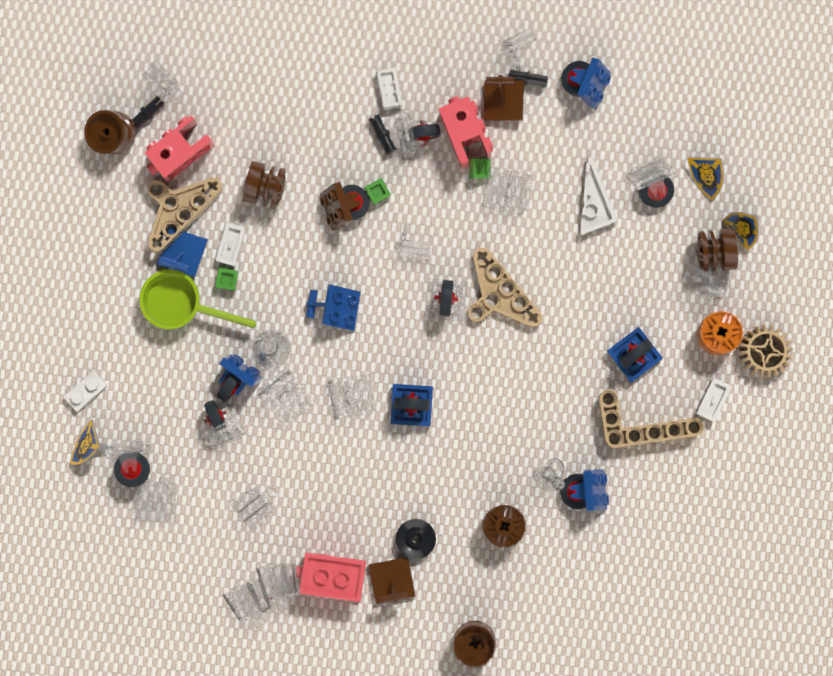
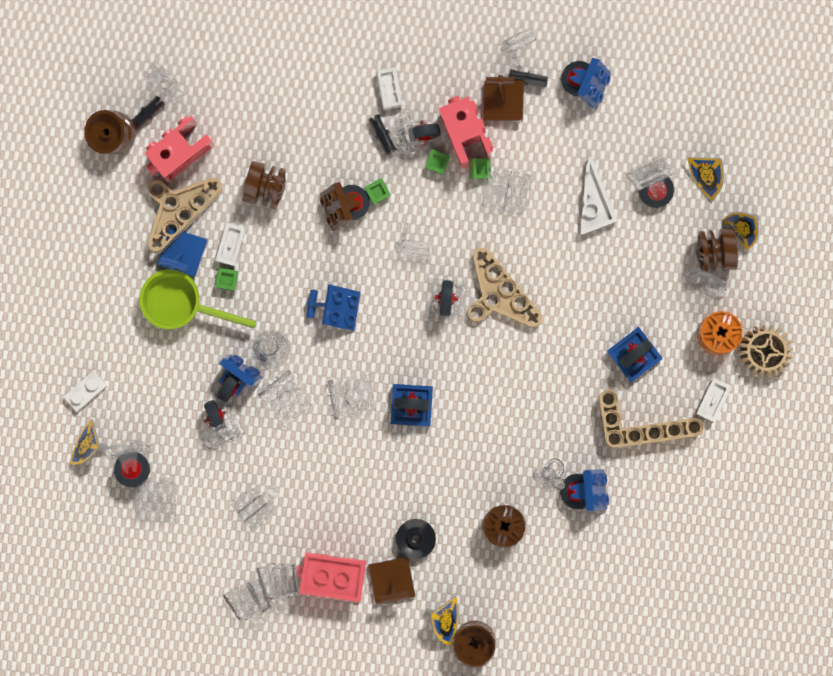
(437, 162): none -> bright green plate
(444, 620): none -> shield

